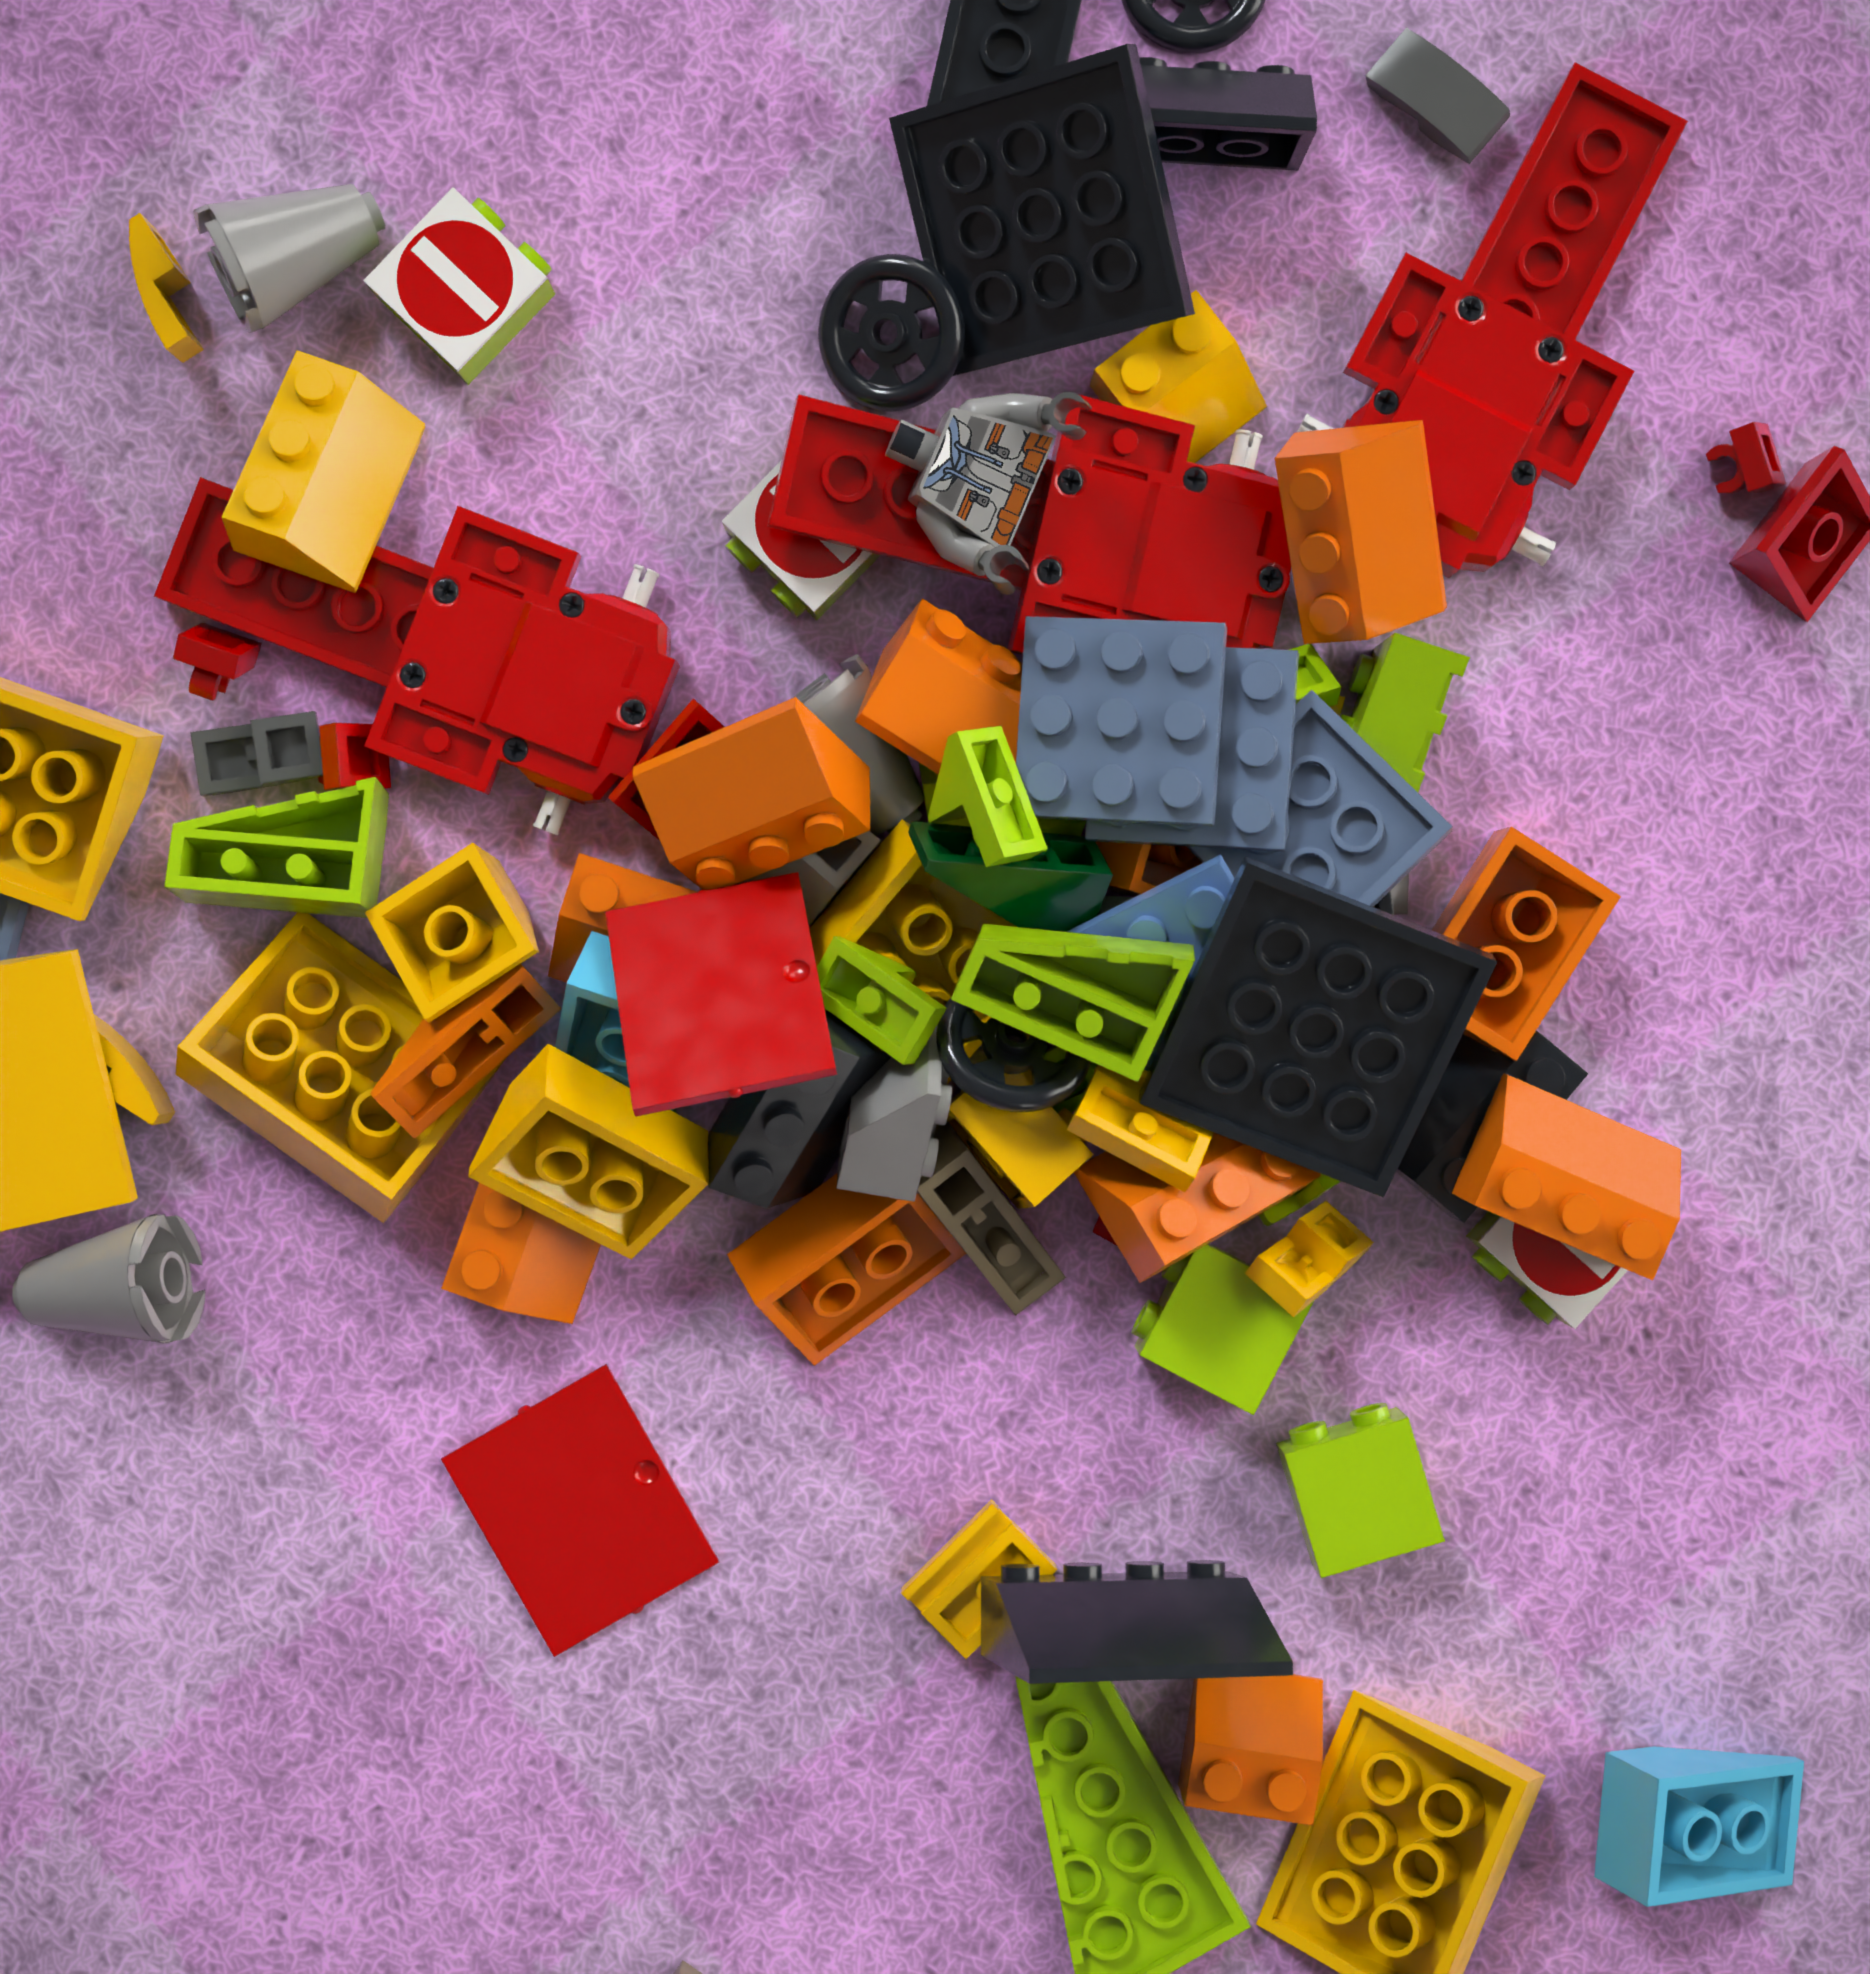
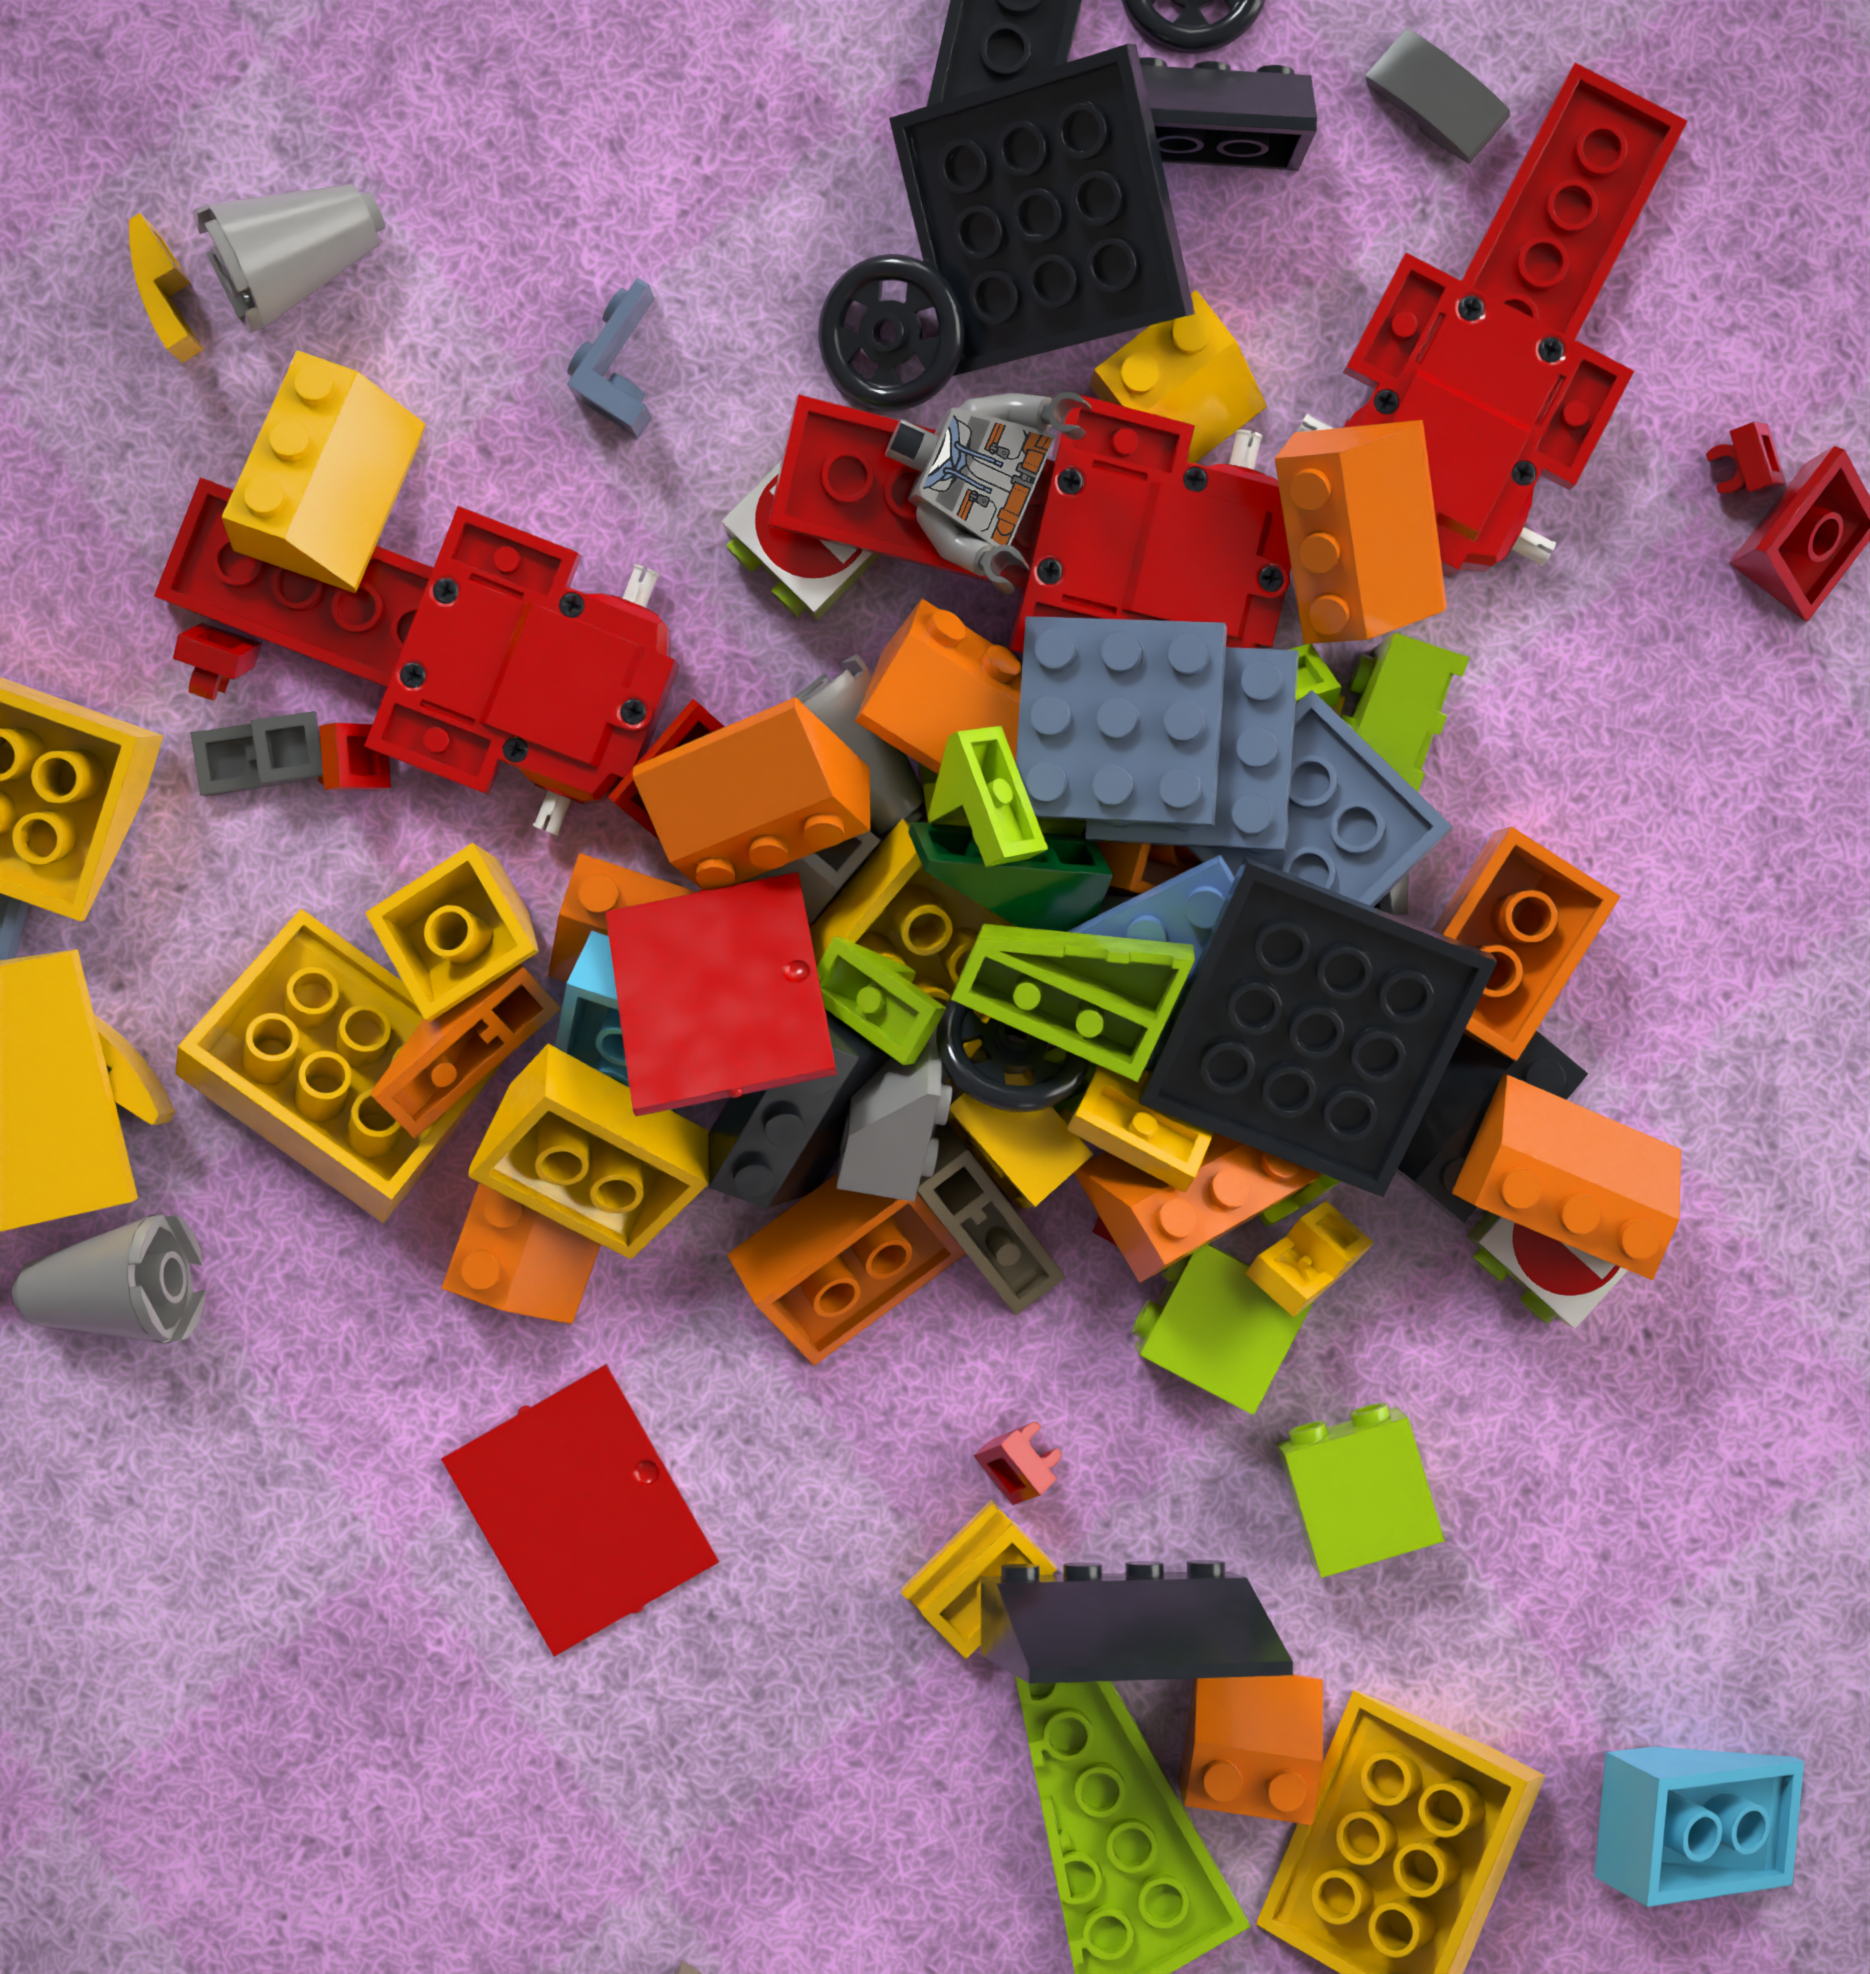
(286, 856): lime wedge -> none
(462, 284): piece -> none
(617, 397): none -> sand blue bracket
(1017, 1466): none -> tile

